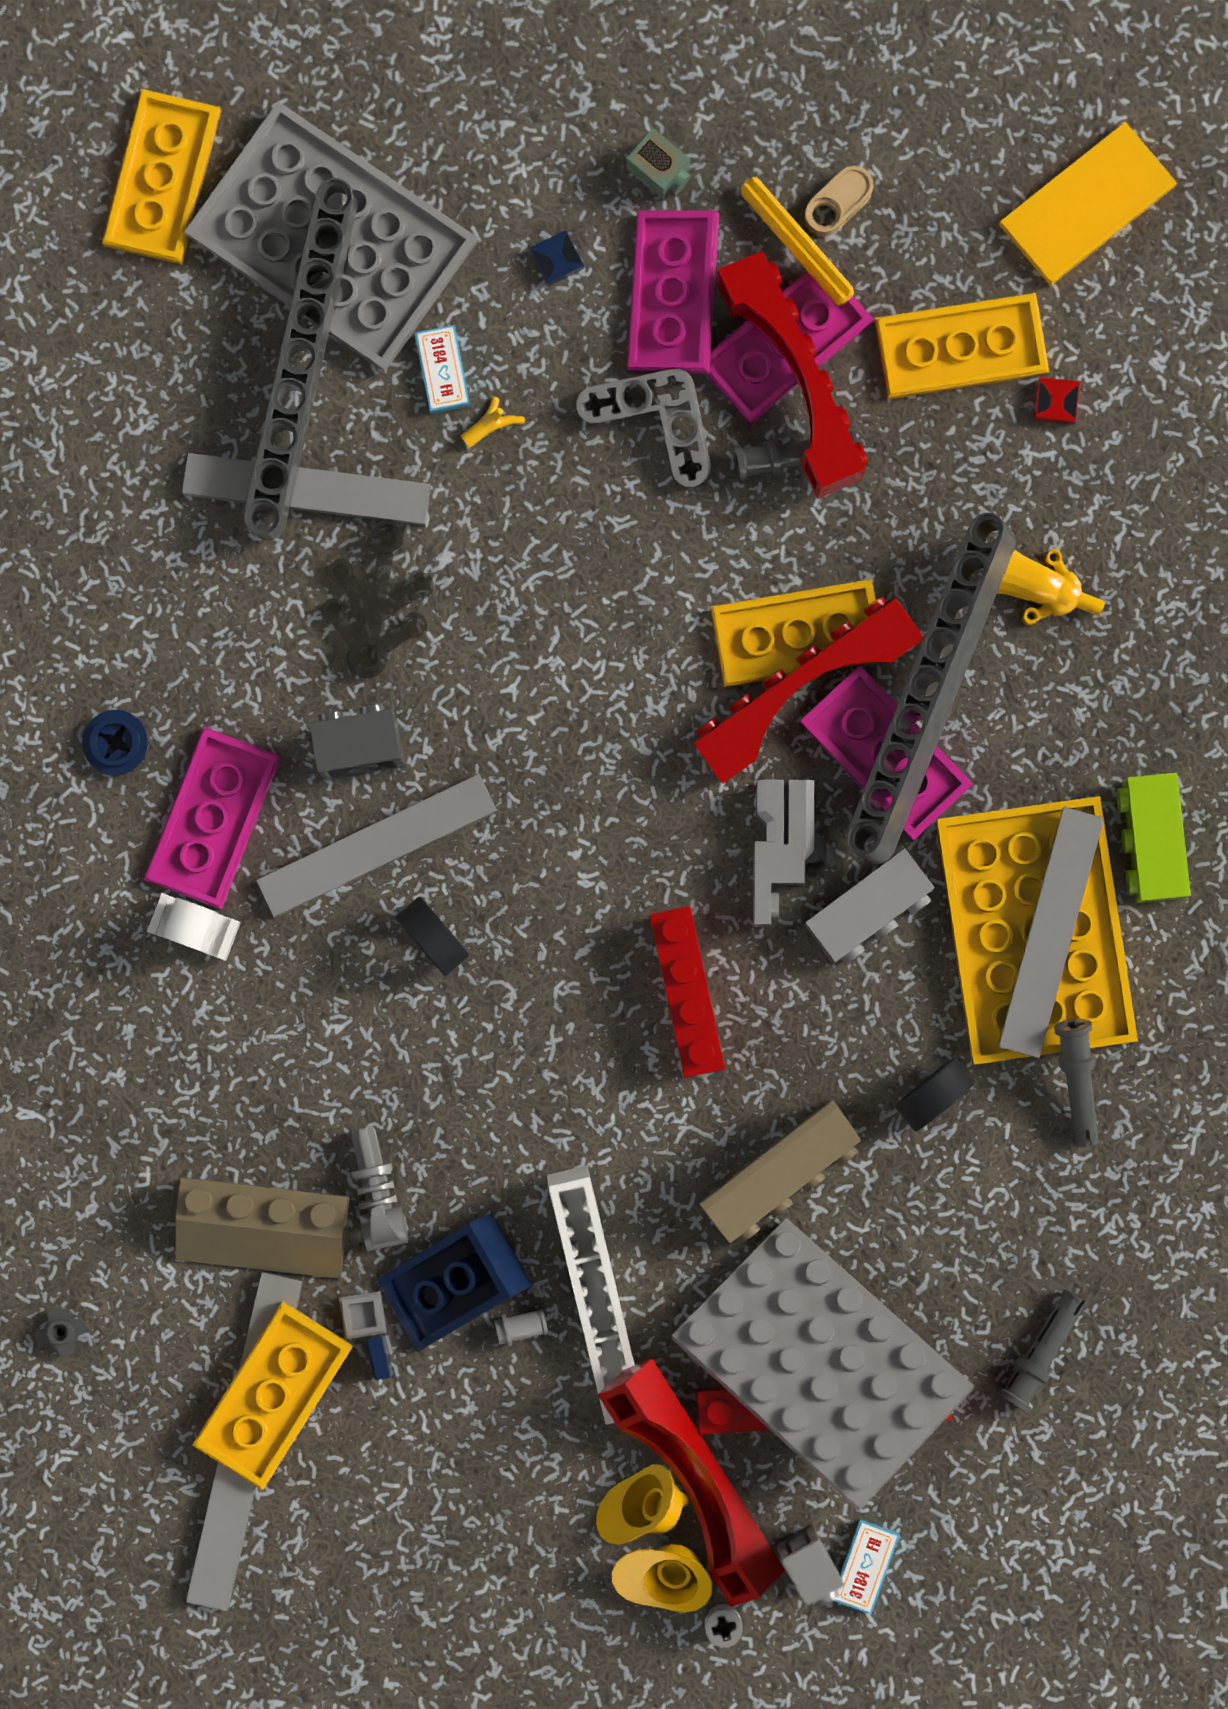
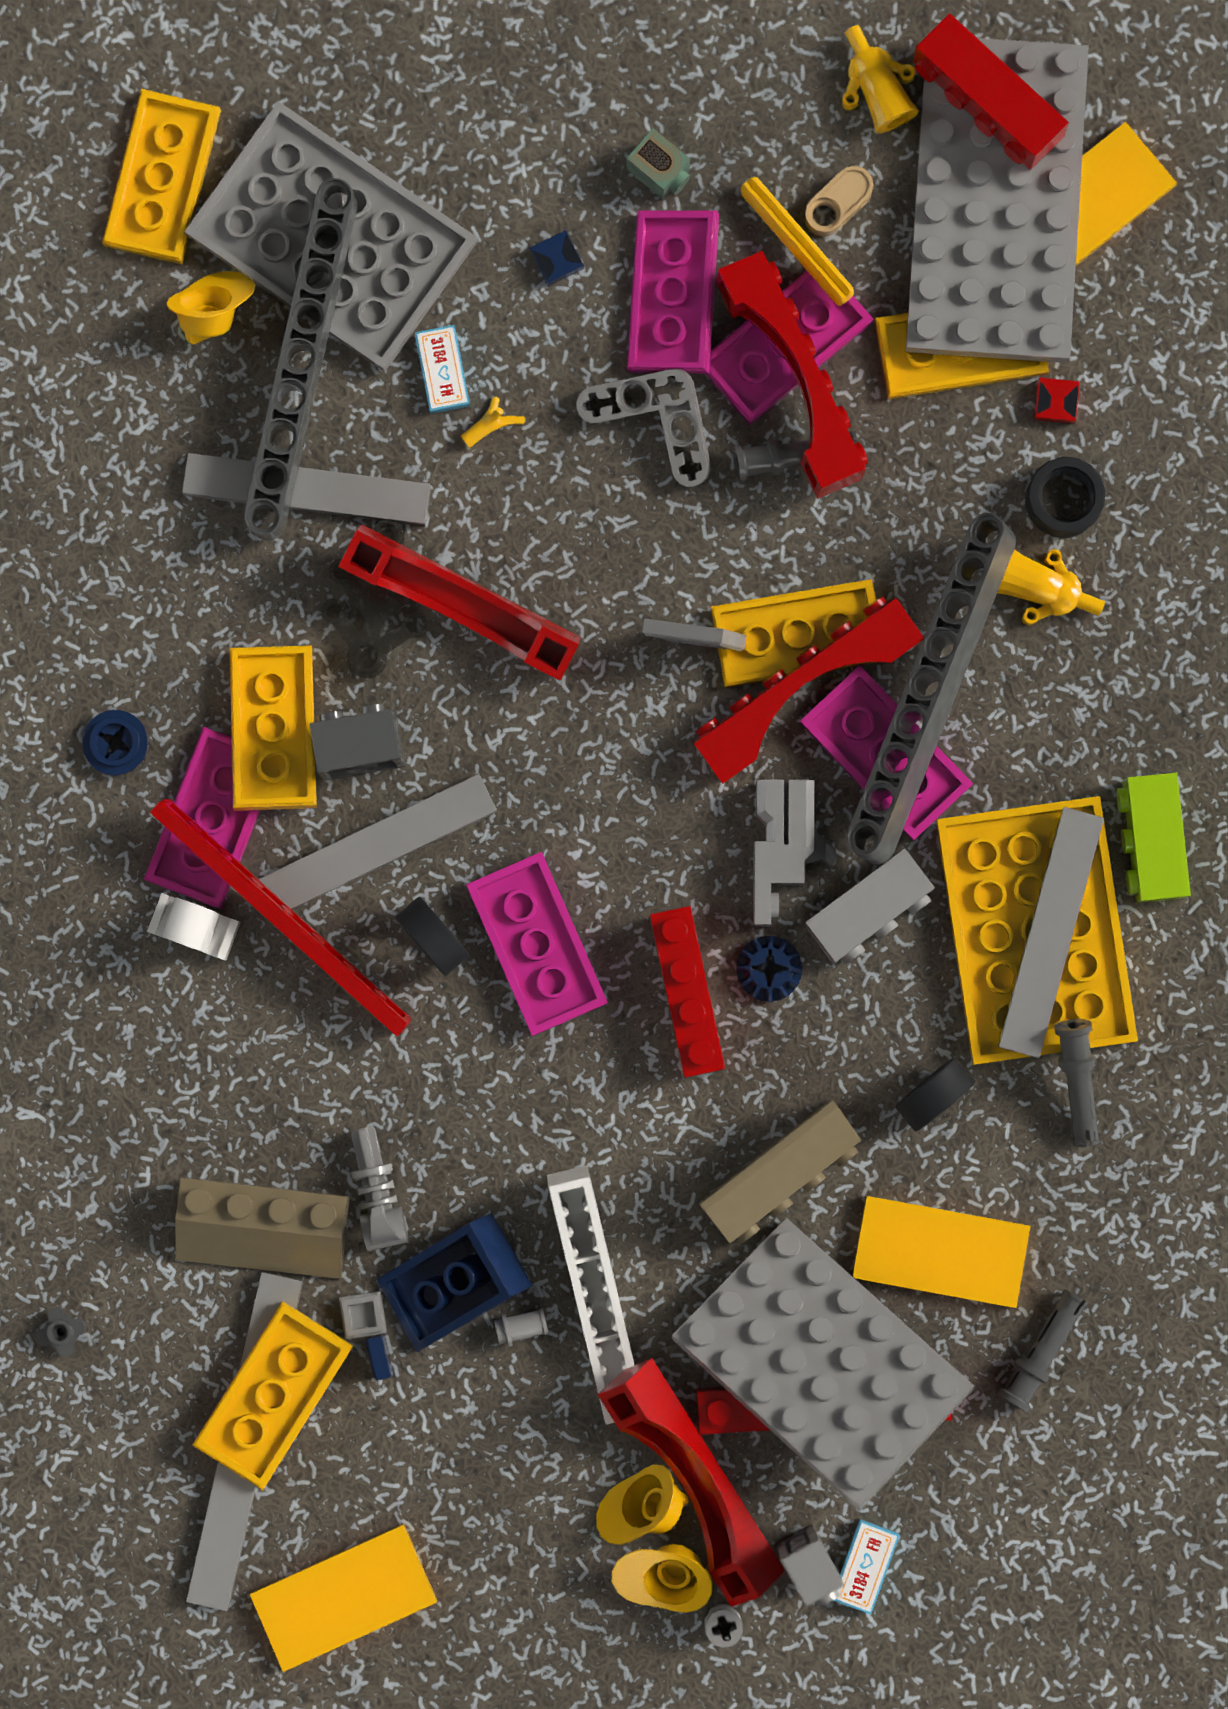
(210, 304): none -> yellow piece
(272, 728): none -> yellow tile
(281, 916): none -> red tile
(343, 1597): none -> yellow tile
(466, 602): none -> red arch
(537, 944): none -> dark pink plate
(694, 634): none -> light grey tile
(754, 981): none -> dark blue gear
(873, 72): none -> yellow piece
(941, 1251): none -> yellow tile
(989, 92): none -> red brick
(992, 234): none -> light grey plate
(1087, 475): none -> black tyre

